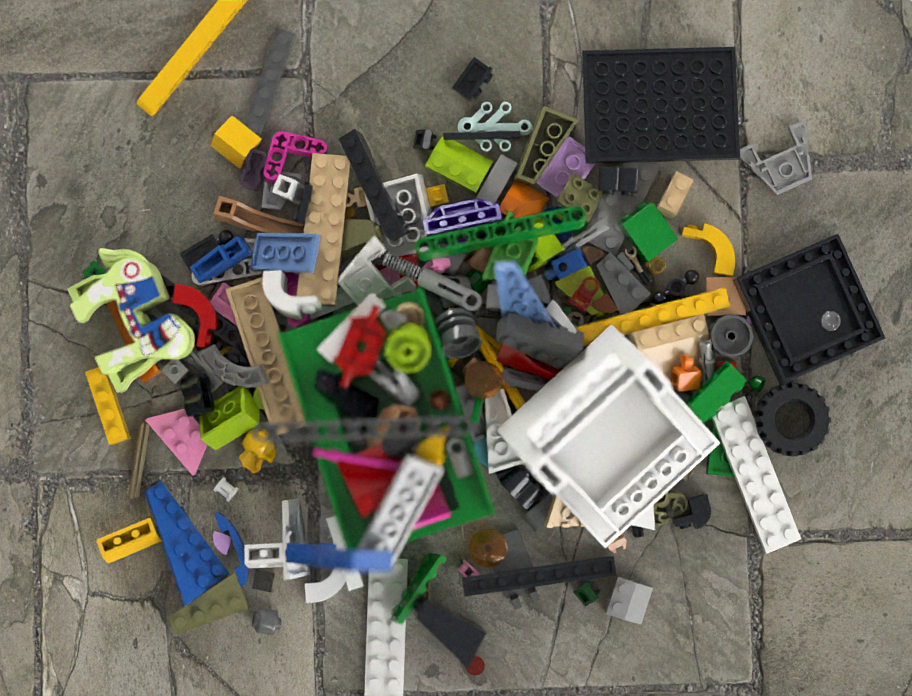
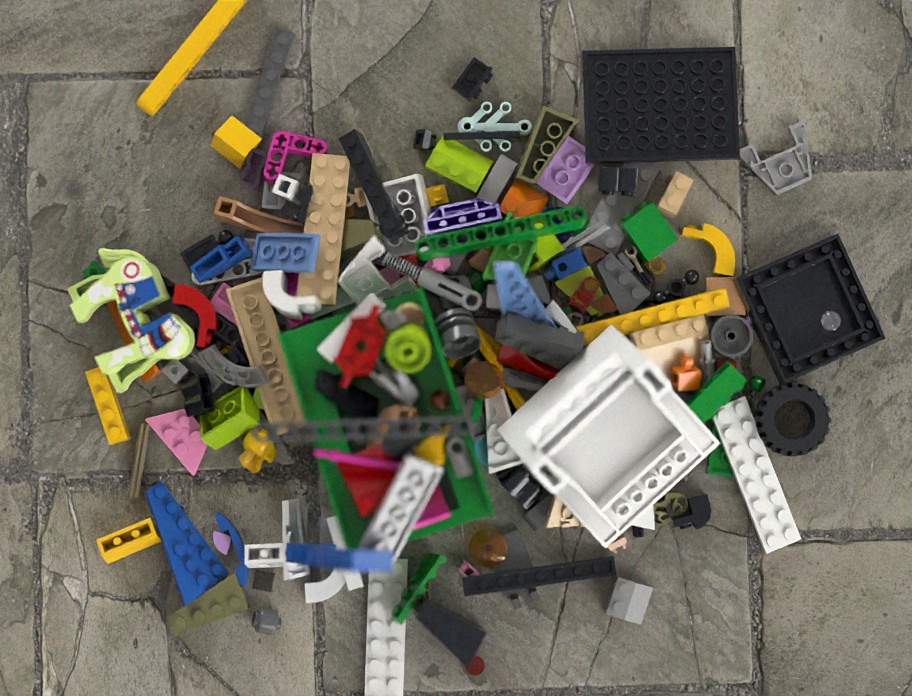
(226, 489): white bush -> none
(580, 193): olive hinge -> none
(586, 593): dark green tile -> none

